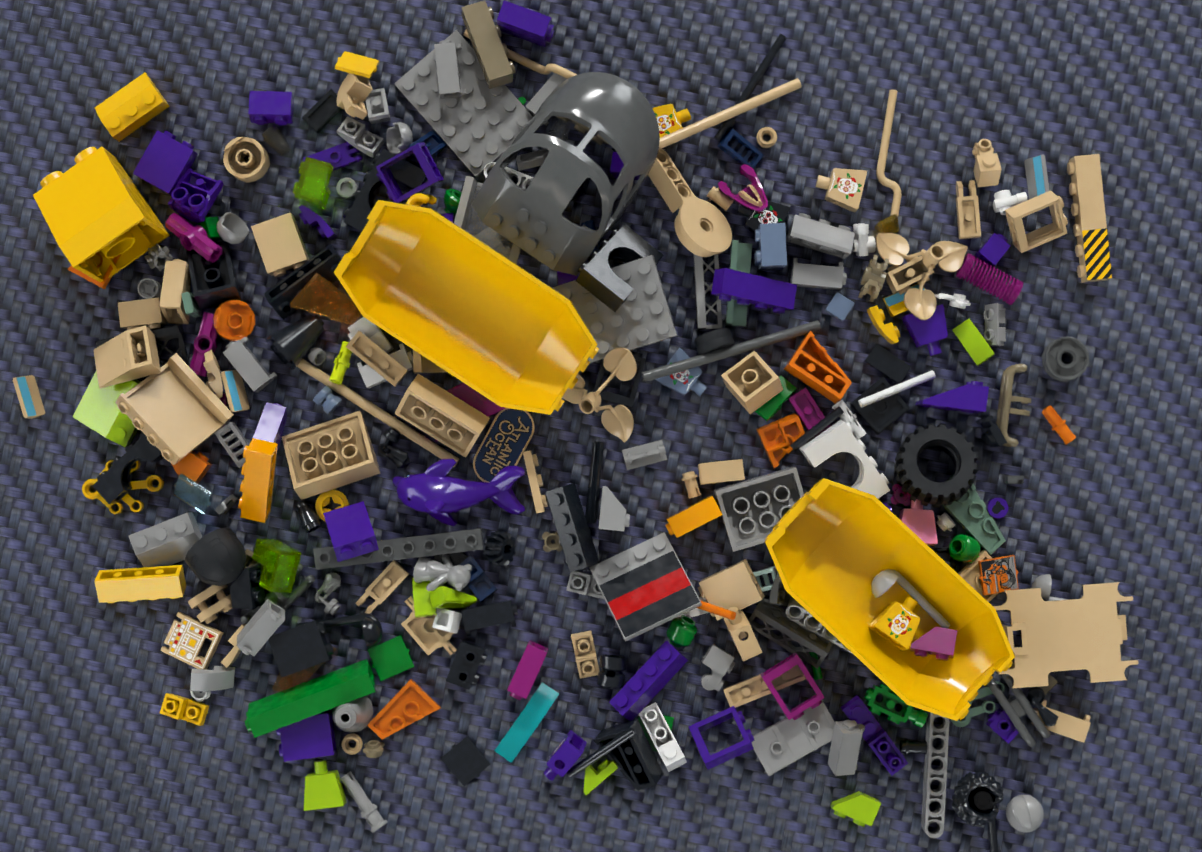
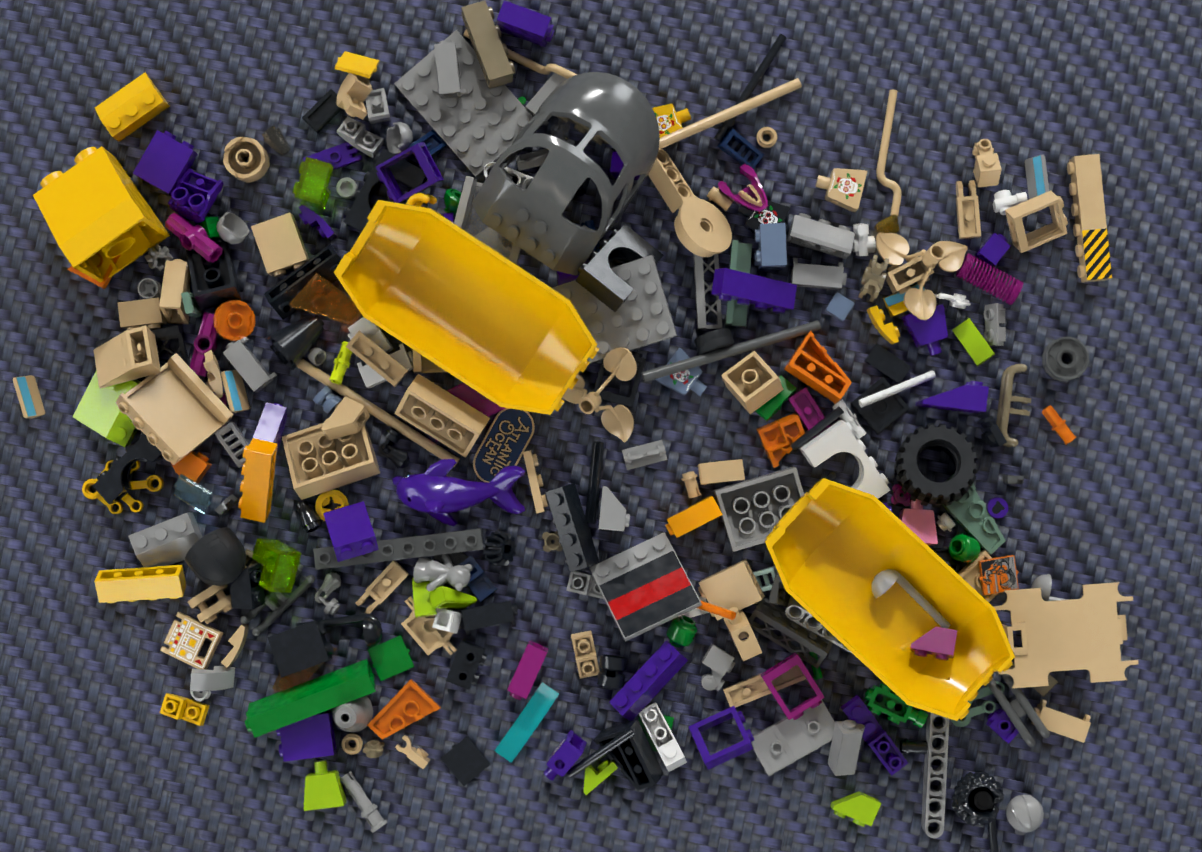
(260, 628): light grey brick -> none
(271, 107): dark purple brick -> none
(345, 420): none -> tan slope
(418, 755): none -> tan plate
(897, 623): yellow torso -> none
(1036, 697): black piece -> none

